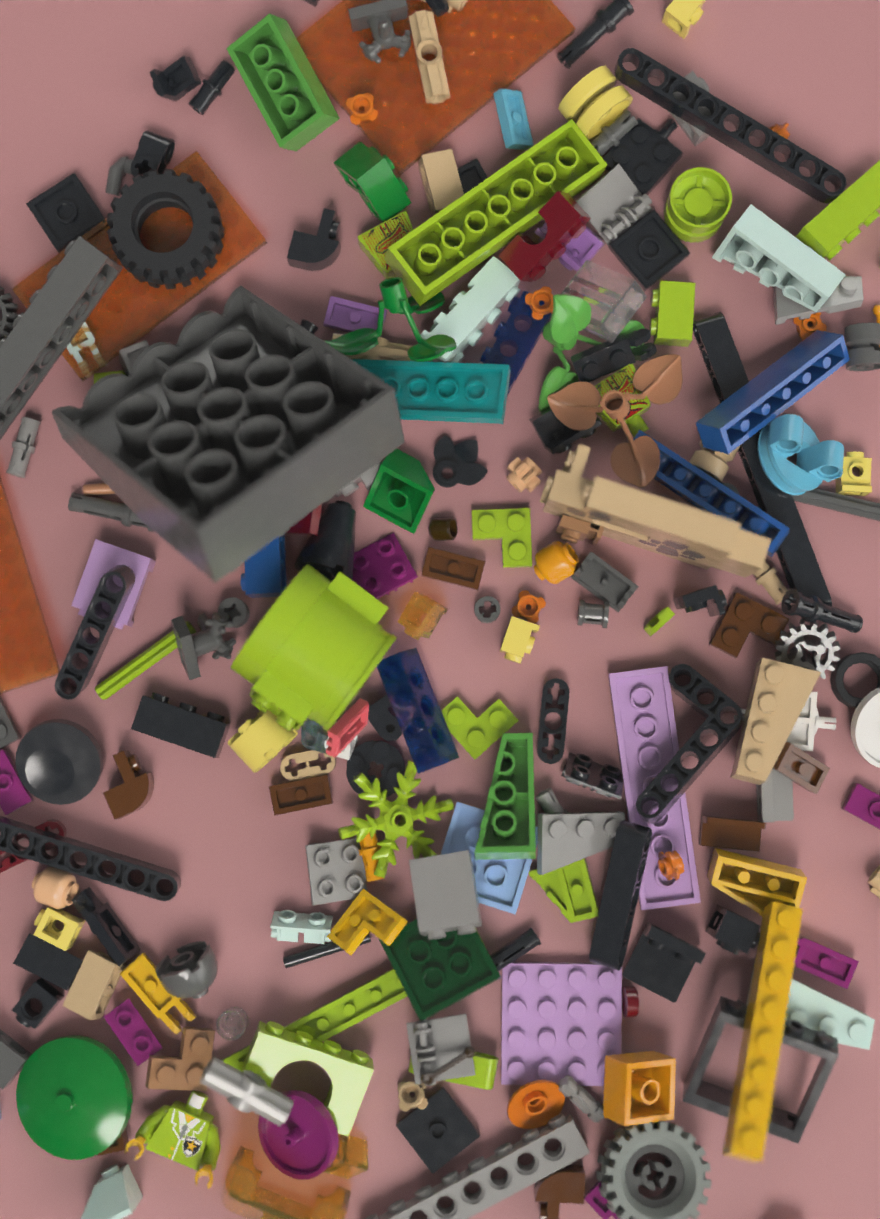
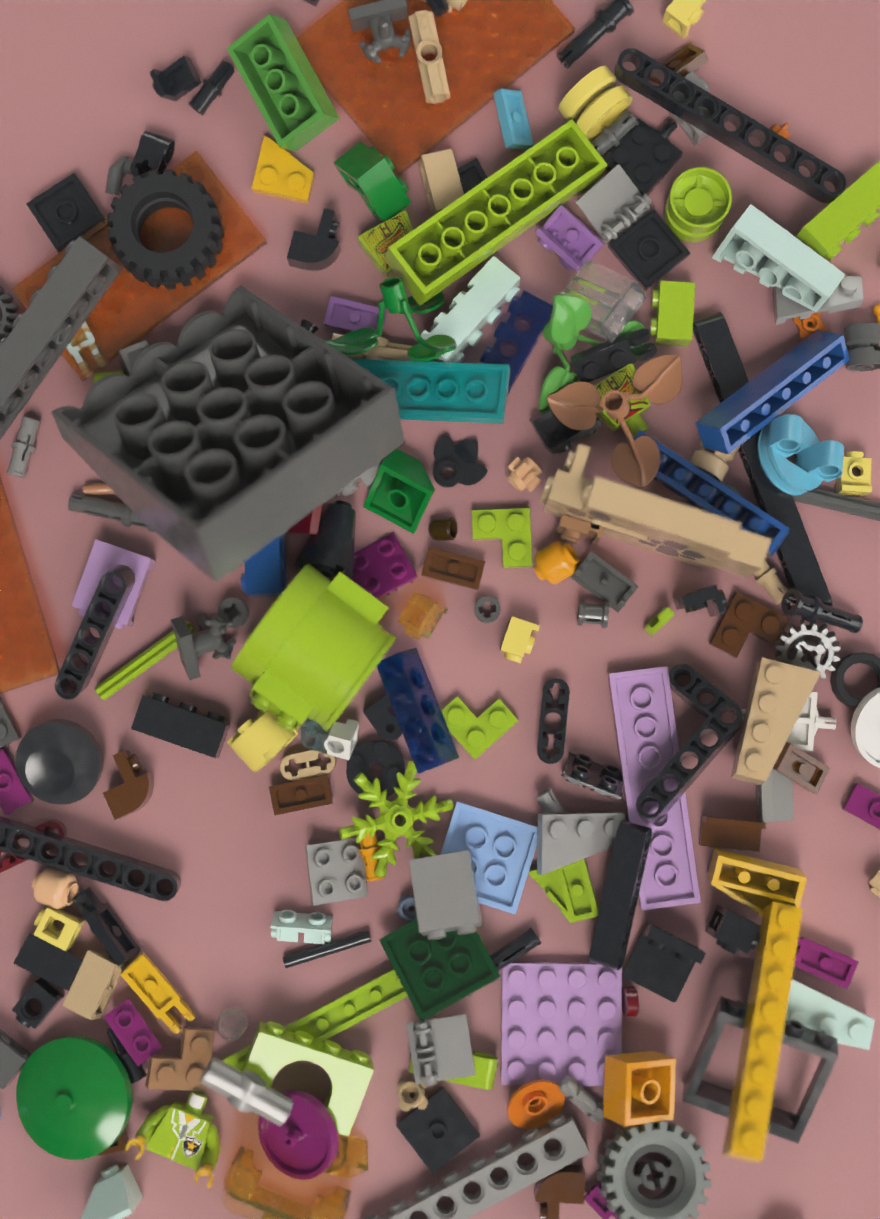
(134, 1072): none -> black axle
(189, 972): dark grey cylinder -> none
(281, 174): none -> yellow wing
(347, 727): coral tile -> none
(361, 100): orange plate -> none
(365, 916): yellow plate -> none
(403, 909): none -> sand blue plate
(428, 1079): dark brown hinge -> none
(510, 810): bright green wedge -> none
(533, 299): orange plate -> none
(536, 605): orange plate -> none
(564, 221): dark red arch -> none
(670, 864): orange plate -> none
(683, 62): none -> reddish brown plate

